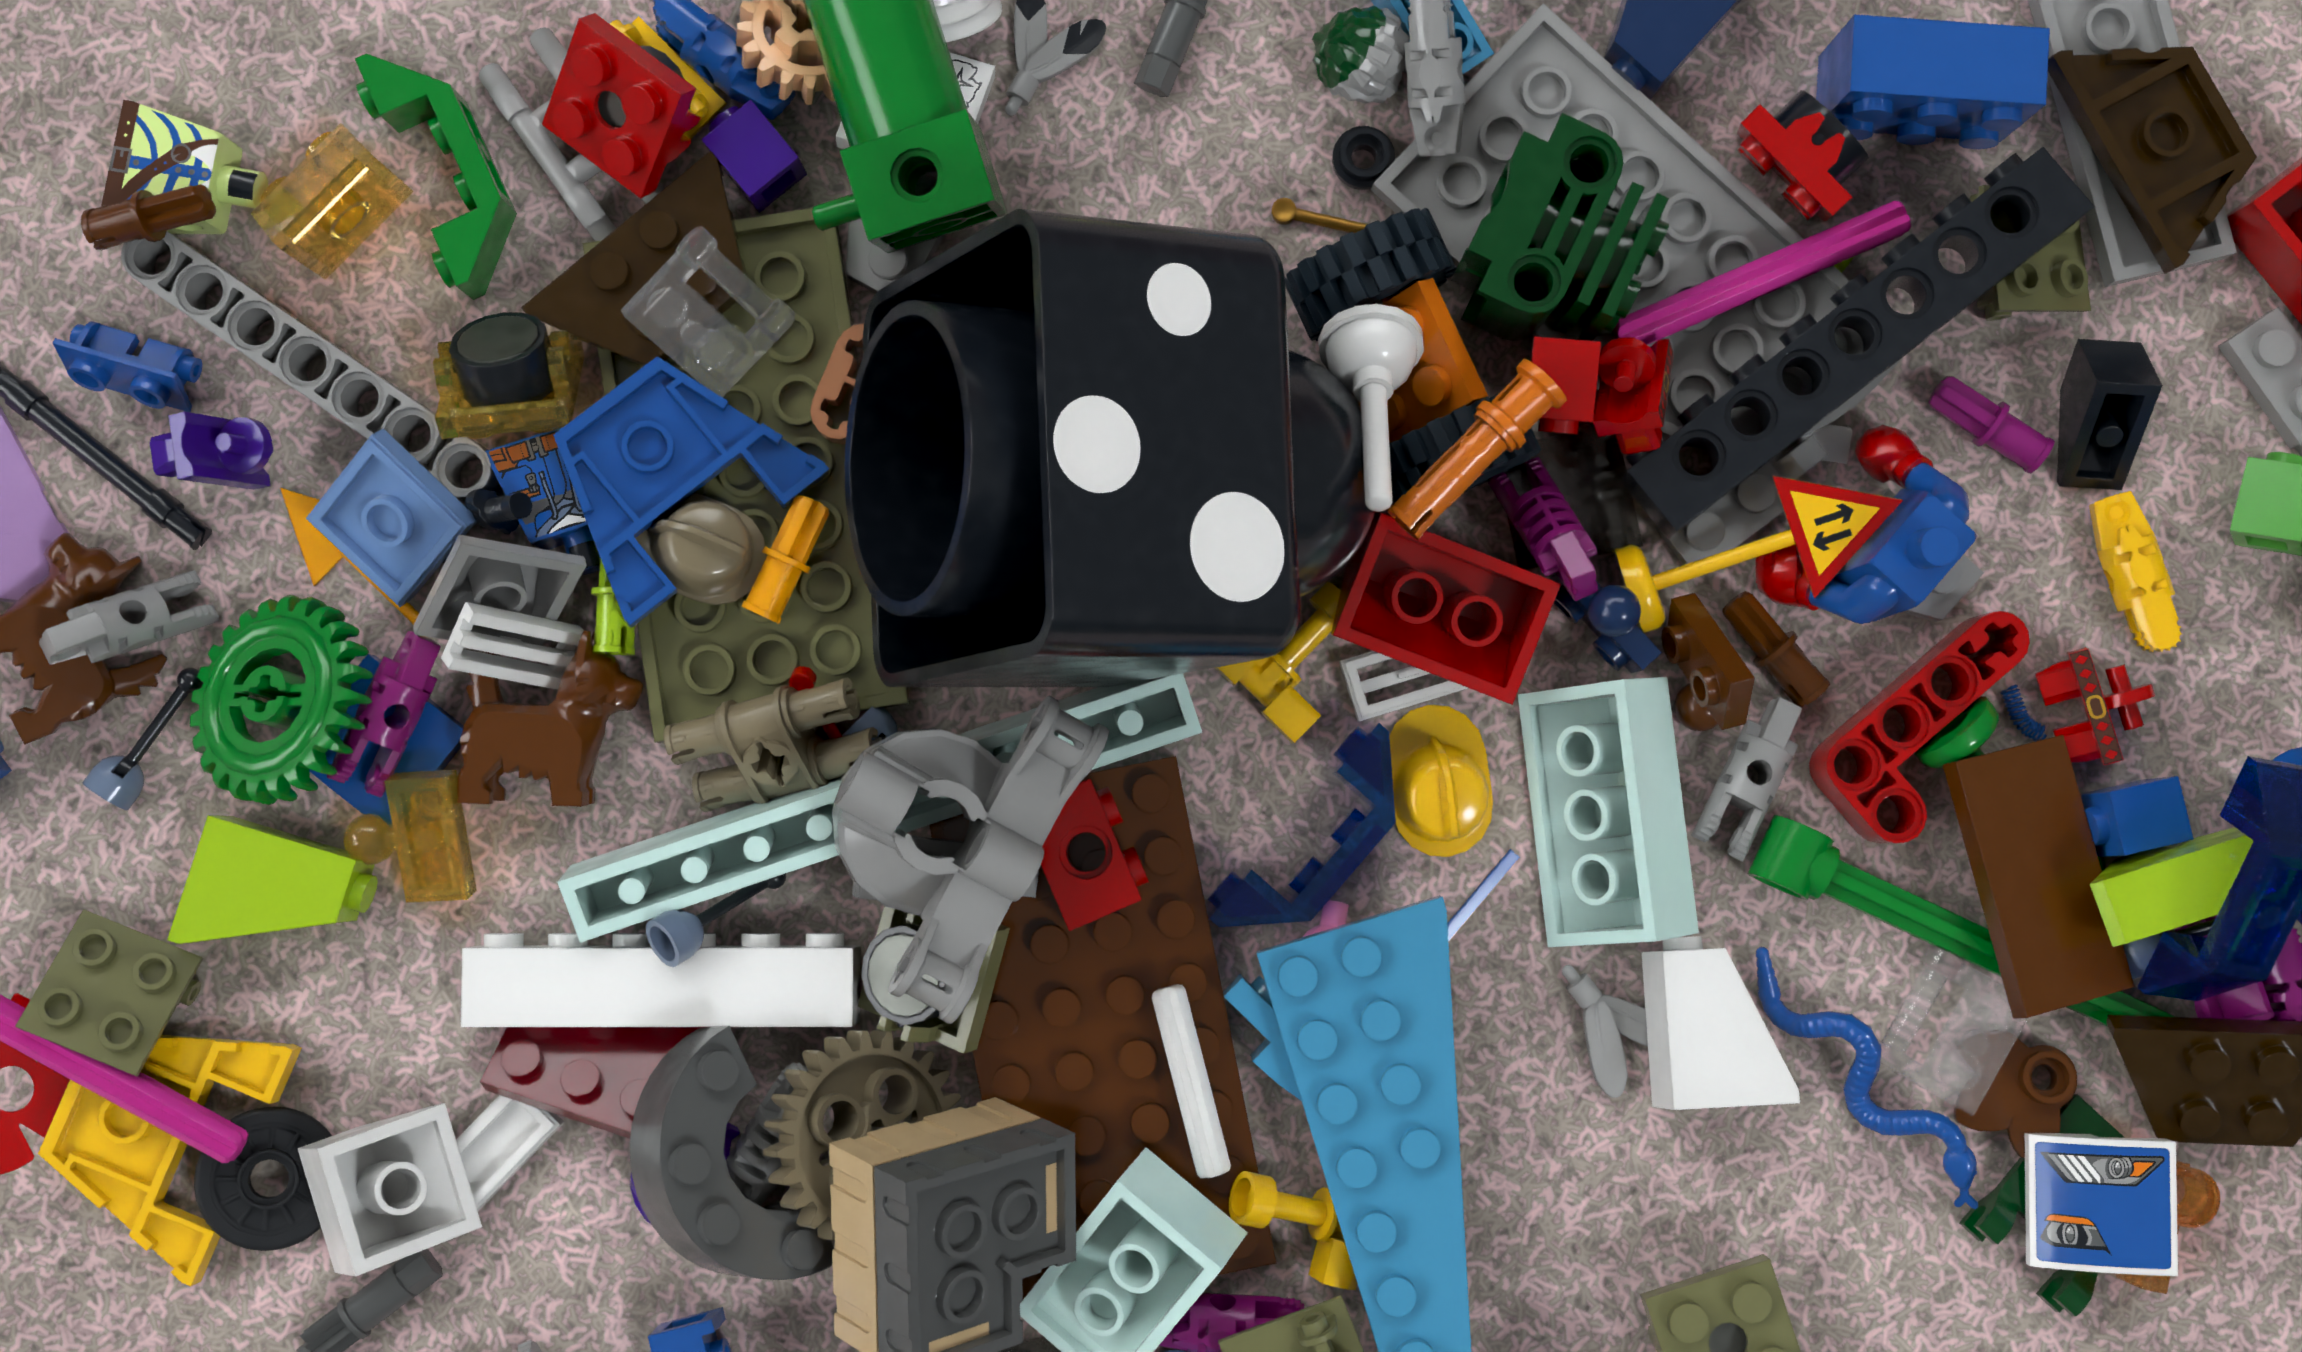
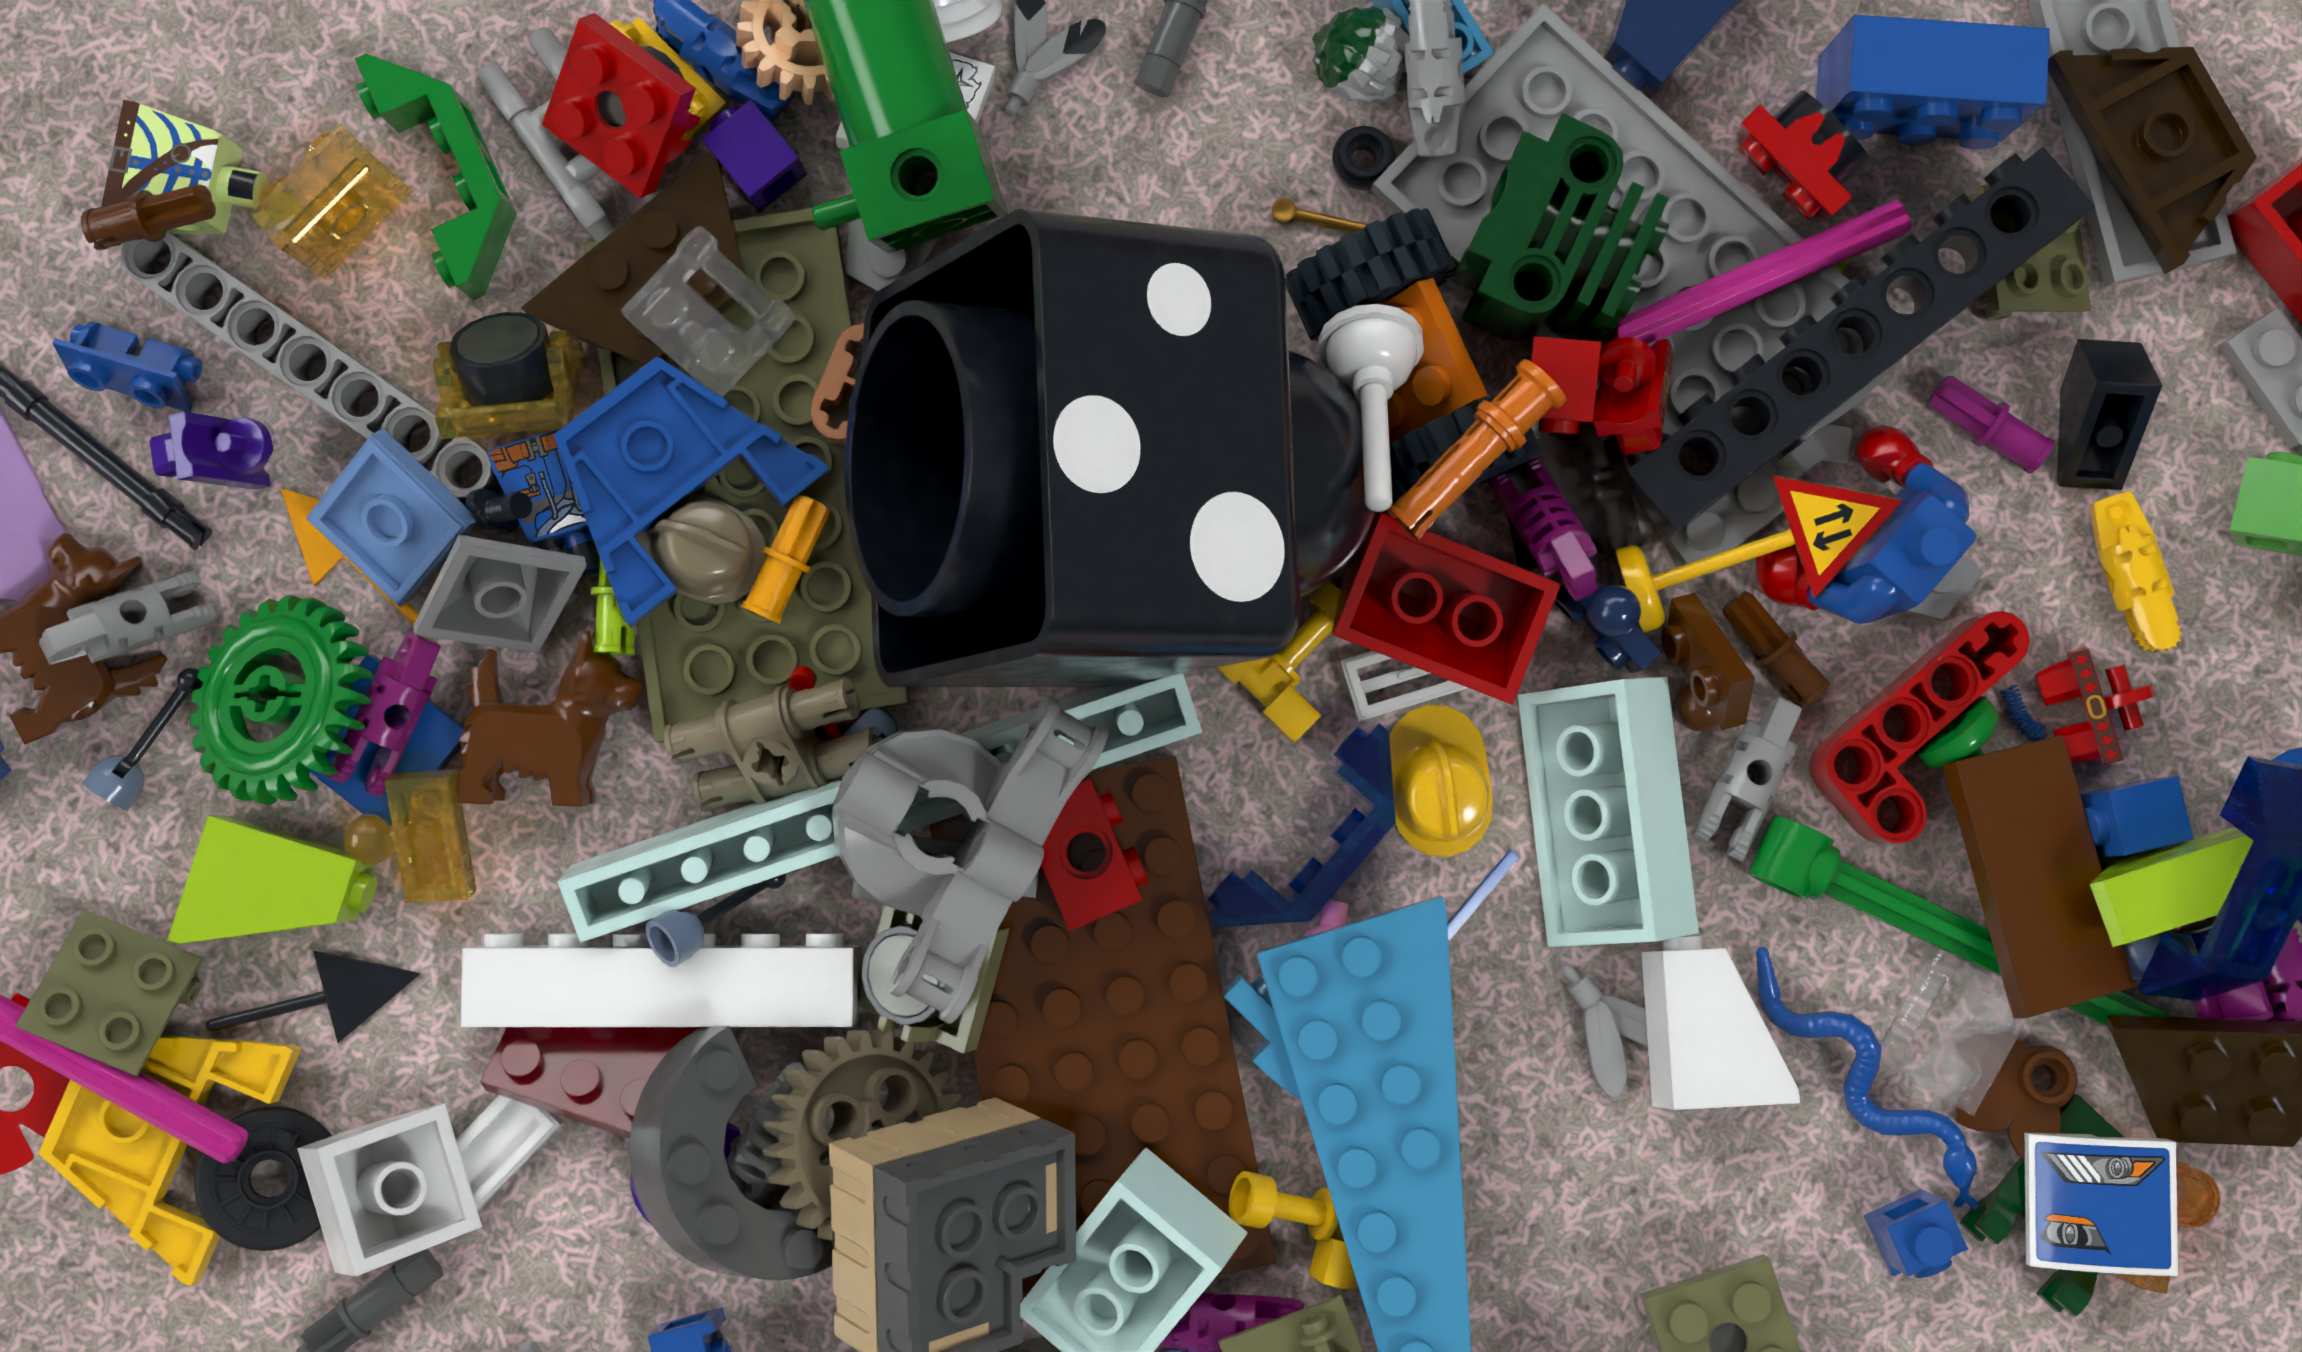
(351, 990): none -> black piece
(507, 668): white tile -> none
(1191, 1081): white axle -> none
(1916, 1234): none -> blue brick

